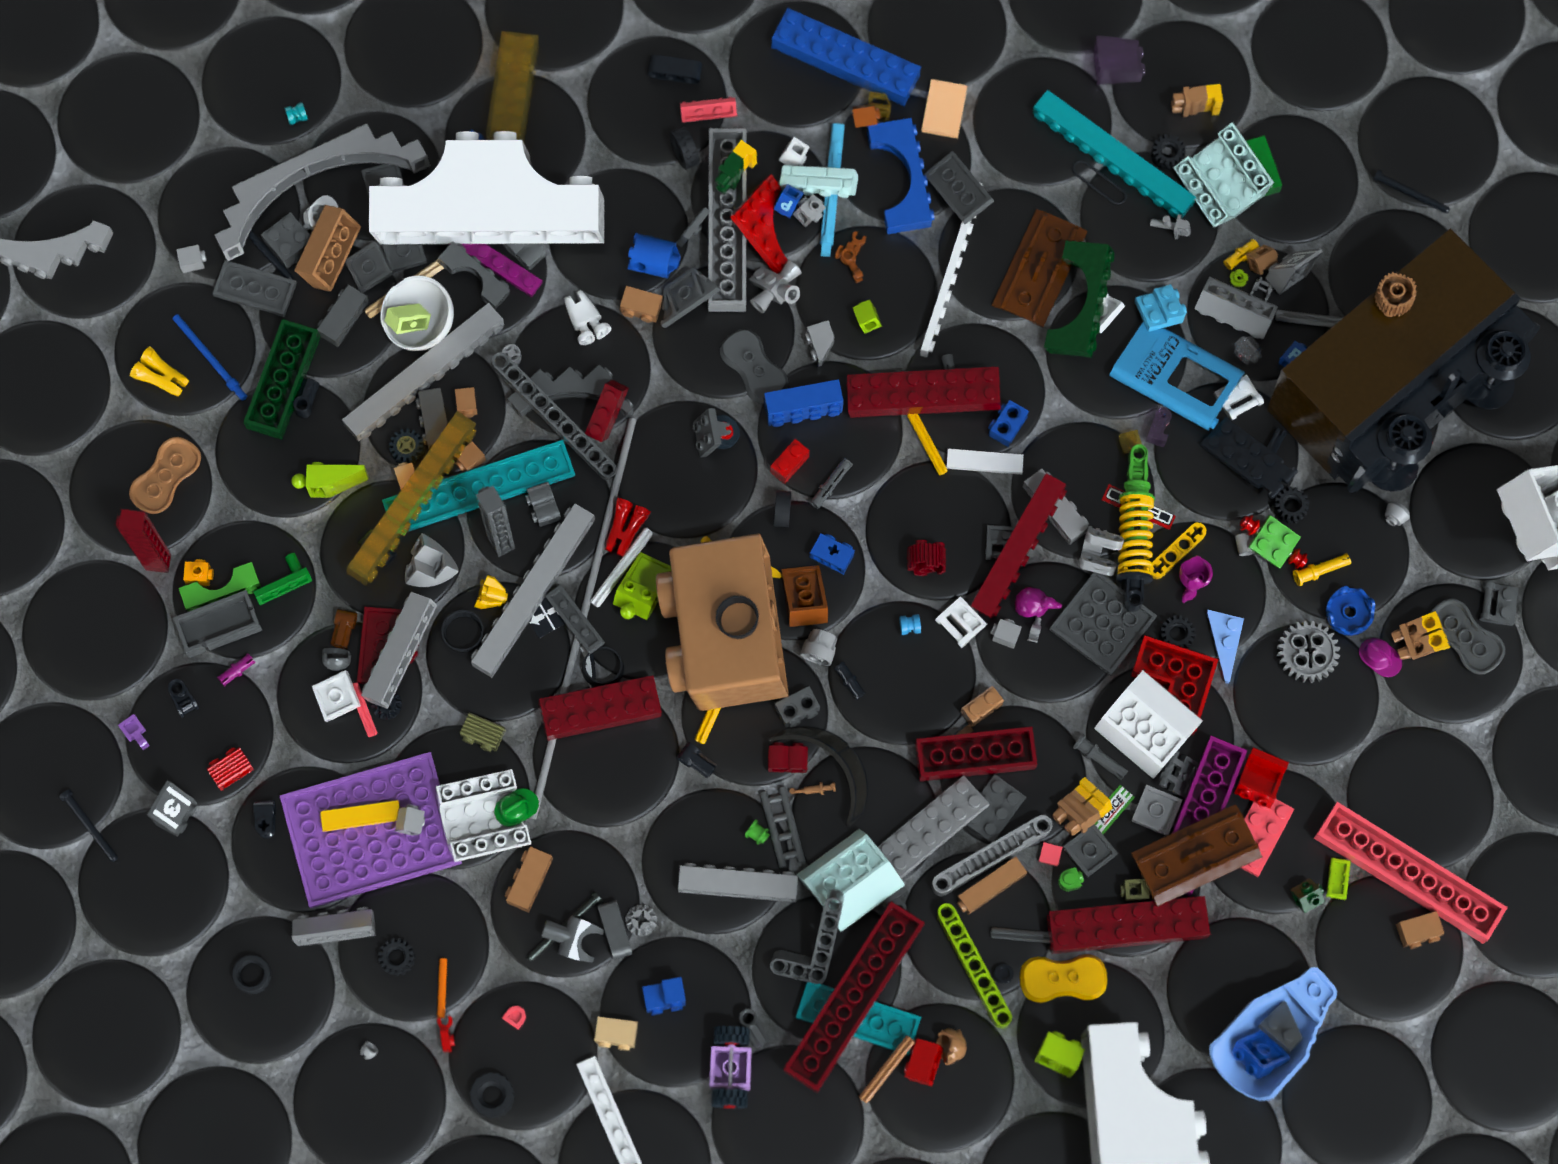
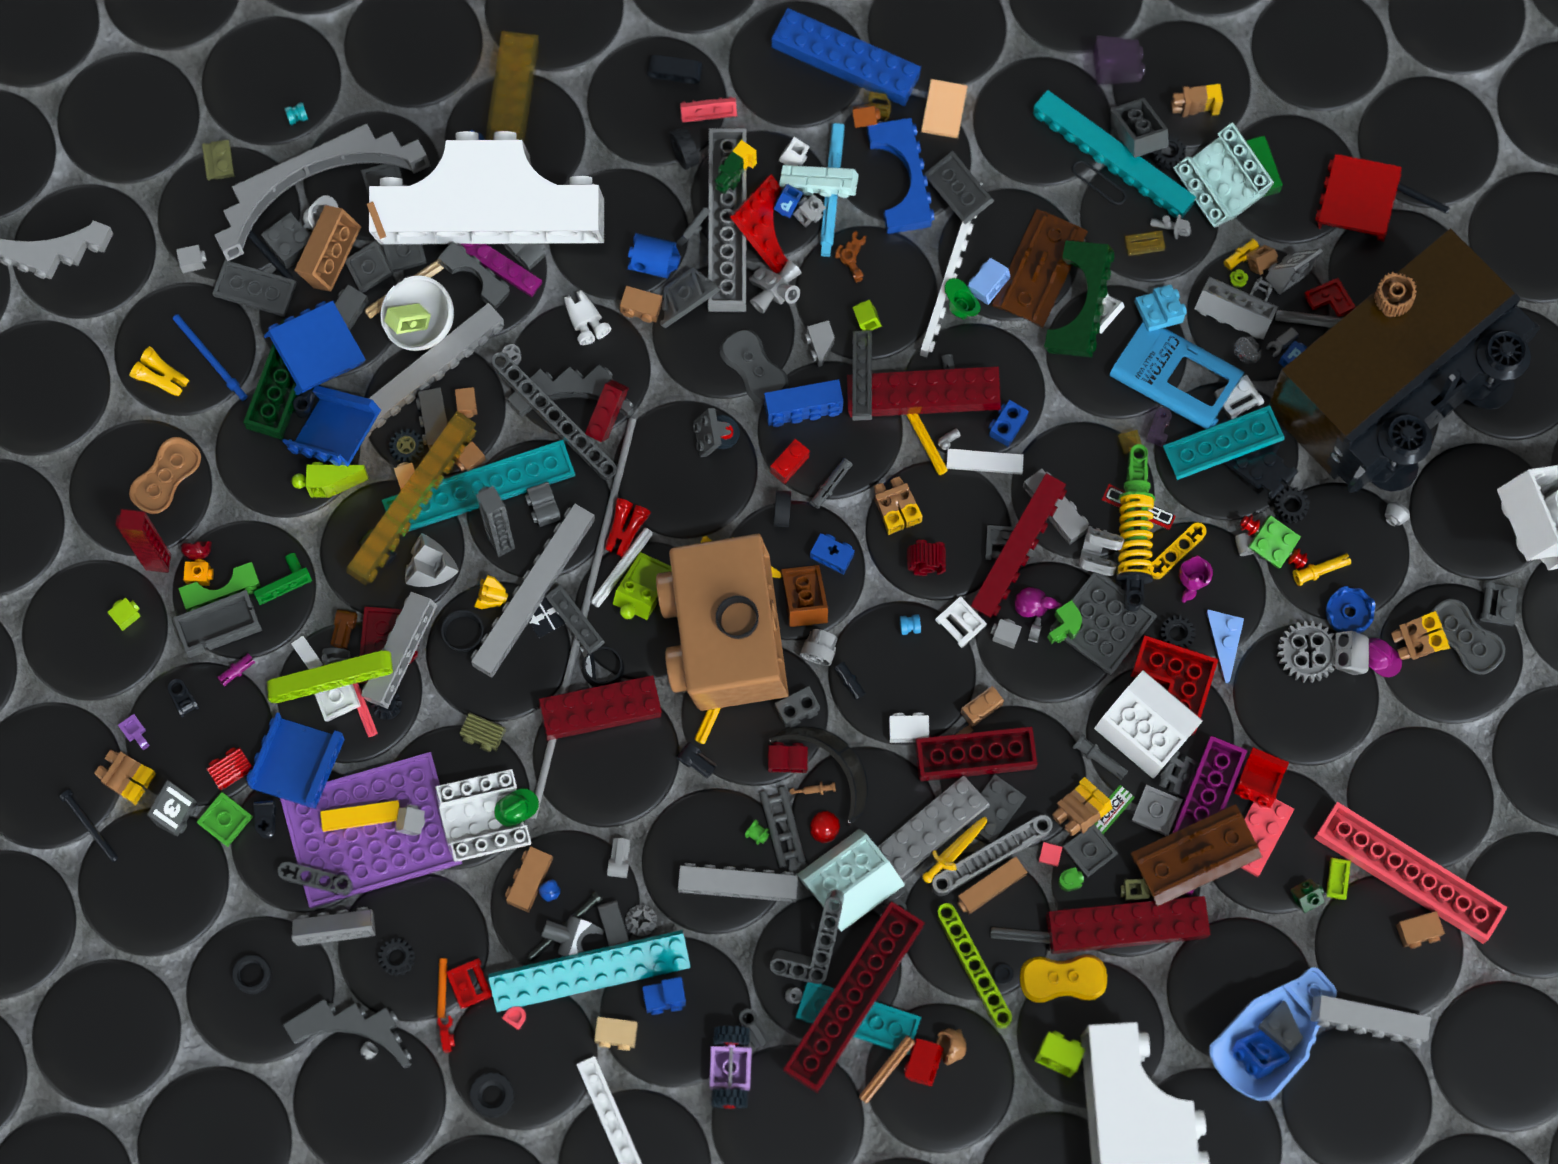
(120, 771): none -> medium nougat hips
(124, 613): none -> lime brick
(197, 550): none -> dark red hair
(218, 160): none -> olive plate
(224, 819): none -> bright green plate
(294, 762): none -> blue panel
(306, 653): none -> white sticker
(315, 879): none -> dark grey beam
(316, 346): none -> blue panel
(321, 1020): none -> dark grey arch
(329, 676): none -> lime beam
(335, 427): none -> blue panel
(377, 222): none -> medium nougat piece
(463, 985): none -> red plate
(549, 890): none -> blue piece
(589, 970): none -> plate
(619, 863): none -> light grey piece
(798, 995): none -> light grey hinge
(824, 827): none -> red hair
(862, 375): none -> dark grey tile
(895, 500): none -> hips
(908, 728): none -> white brick
(944, 441): none -> light grey arm
(953, 851): none -> yellow sword
(962, 301): none -> green piece
(989, 281): none -> light blue brick
(1070, 621): none -> bright green brick
(1129, 245): none -> clear yellow tile
(1139, 127): none -> dark grey brick
(1223, 442): none -> teal plate
(1283, 341): none -> light grey bar
(1332, 293): none -> red plate
(1352, 660): none -> light grey piece
(1359, 195): none -> red panel
(1370, 1019): none -> light grey brick

